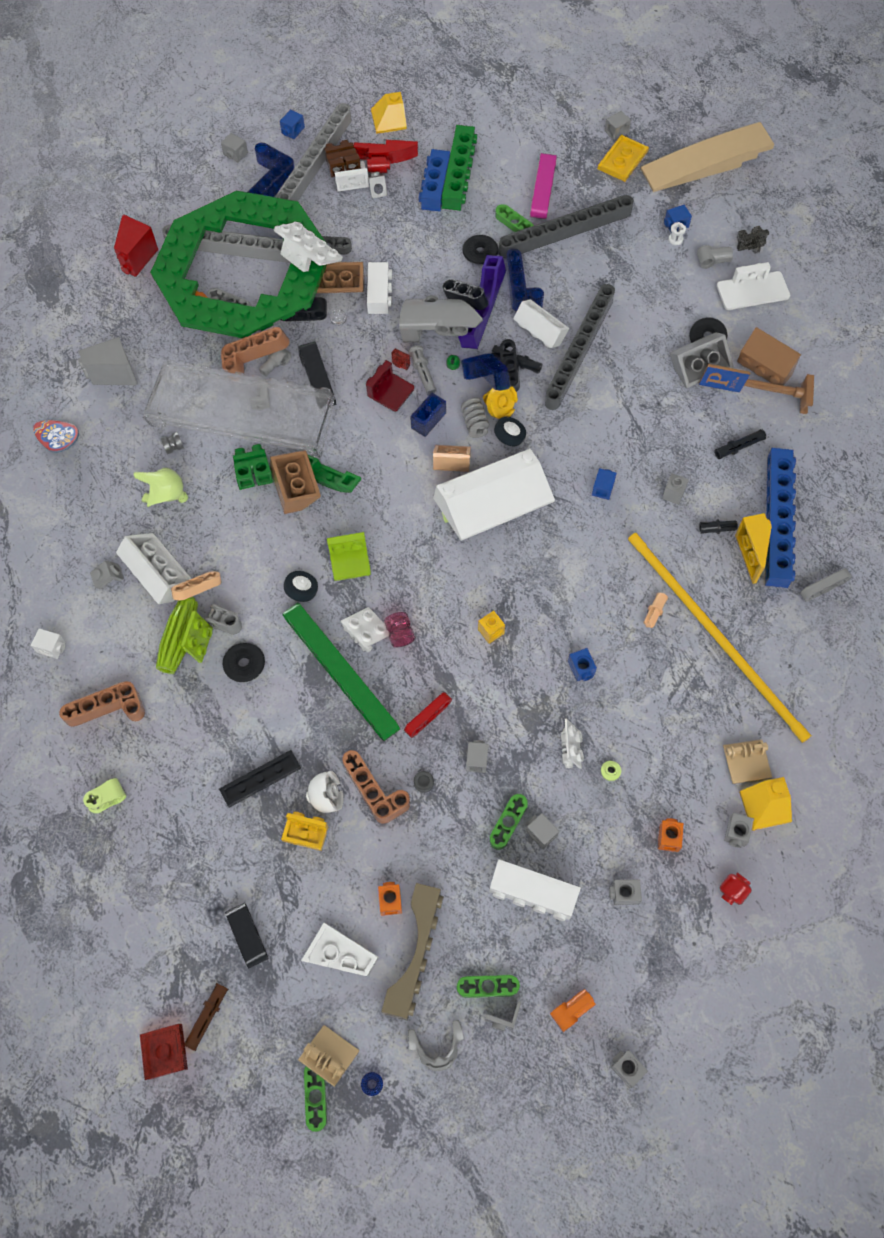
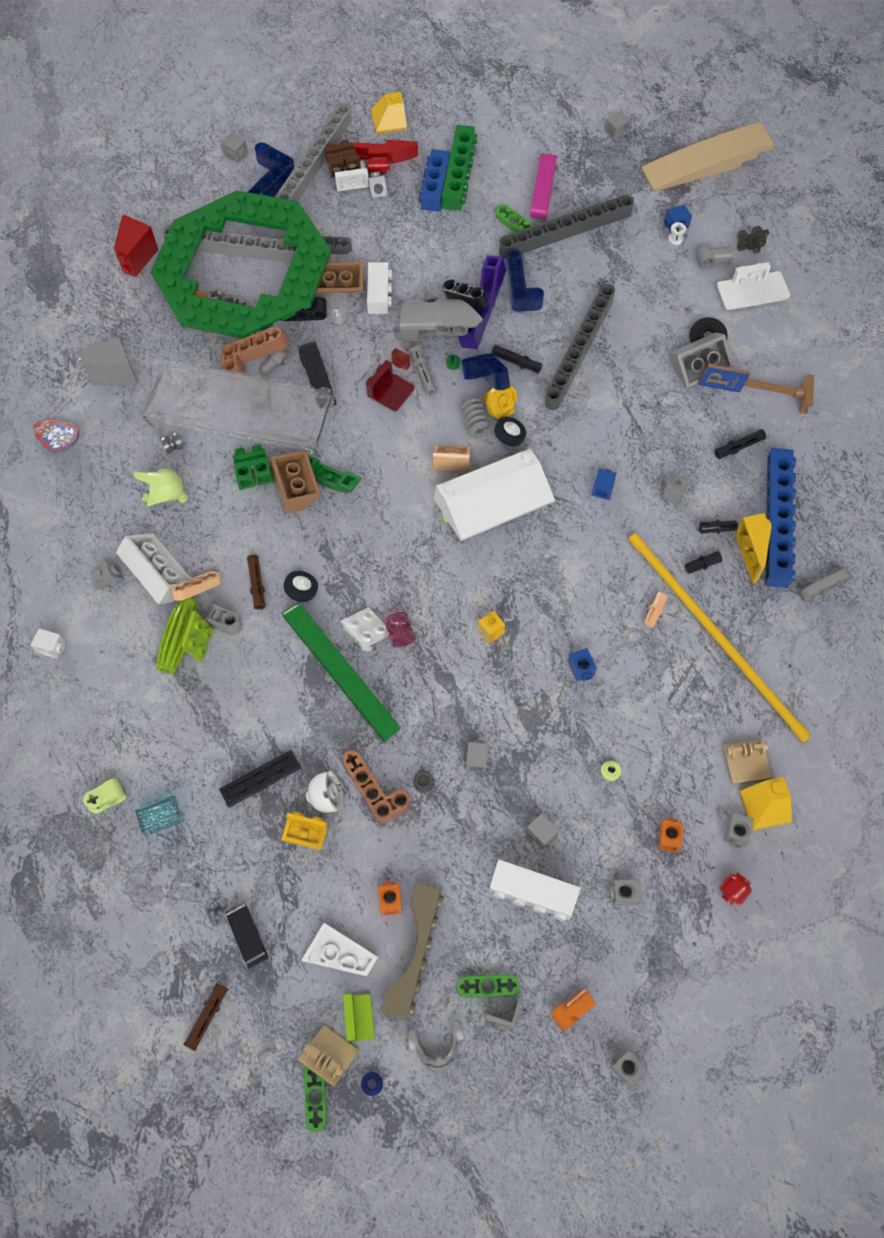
(101, 708): nougat beam -> none
(159, 815): none -> clear light blue brick
(163, 1052): clear red tile -> none
(248, 672): black wheel -> none
(257, 589): none -> reddish brown pin
(292, 124): blue brick -> none
(303, 246): white bracket -> none
(349, 556): lime bracket -> none
(358, 1017): none -> lime panel
(428, 414): clear blue brick -> none
(428, 714): red beam -> none
(476, 241): black wheel -> none
(510, 806): bright green beam -> none
(511, 358): black beam -> none
(540, 323): white brick -> none
(571, 741): white hinge -> none
(623, 158): yellow tile -> none
(703, 562): none -> black axle
(768, 357): medium nougat slope -> none

